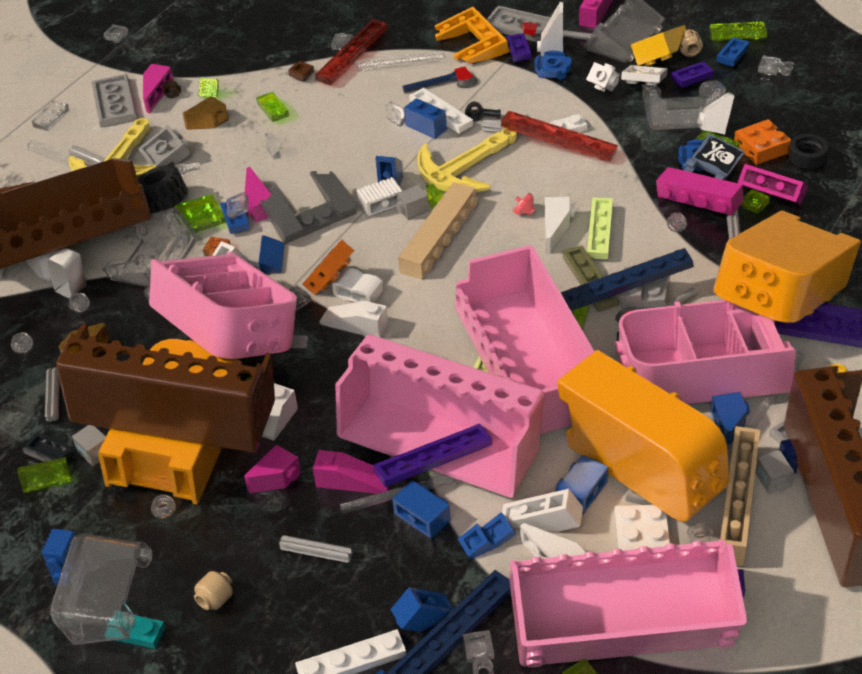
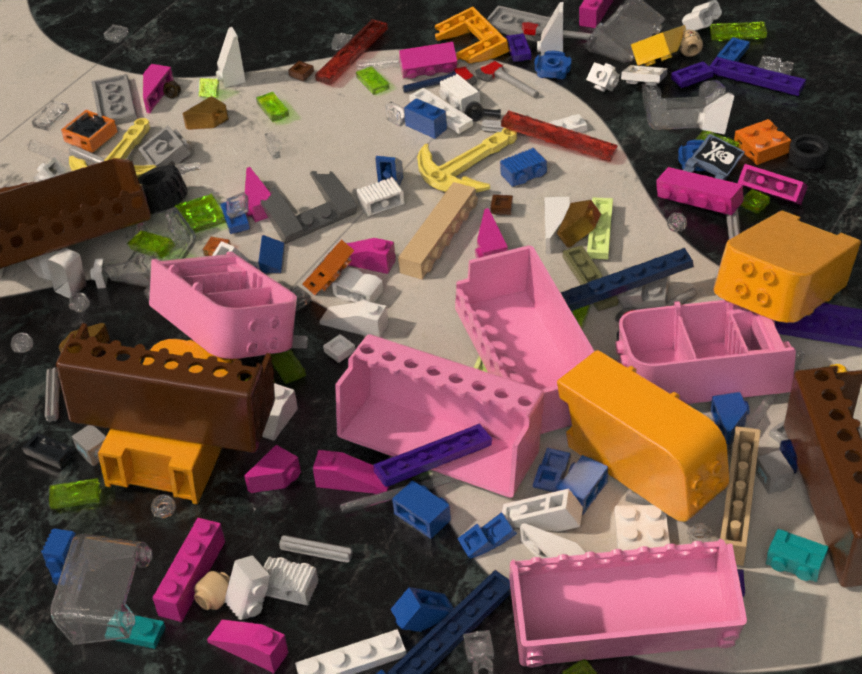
(44, 474): clear neon green plate -> none
(50, 170): none -> white brick
(74, 493): none -> clear neon green plate
(89, 131): none -> orange piece
(98, 274): none -> white plate
(151, 244): none -> clear neon green plate
(188, 568): none -> dark pink brick
(230, 63): none -> white slope
(247, 587): none -> white brick
(251, 642): none -> dark pink slope
(288, 366): none -> clear neon green plate
(291, 580): none -> white brick
(339, 348): none -> white plate
(372, 80): none -> clear neon green plate
(373, 254): none -> dark pink slope
(412, 202): light grey brick -> none
(427, 60): none -> dark pink brick
(434, 195): clear neon green plate -> none
(458, 92): none -> white brick
(489, 238): none -> dark pink slope
(495, 69): none -> piece
(501, 204): none -> reddish brown plate
(523, 167): none -> blue brick
(525, 205): coral piece -> none
(551, 470): none -> blue slope
(578, 222): none -> pearl gold slope
(702, 16): none -> white brick
(758, 76): none -> dark purple plate
(797, 555): none -> teal brick

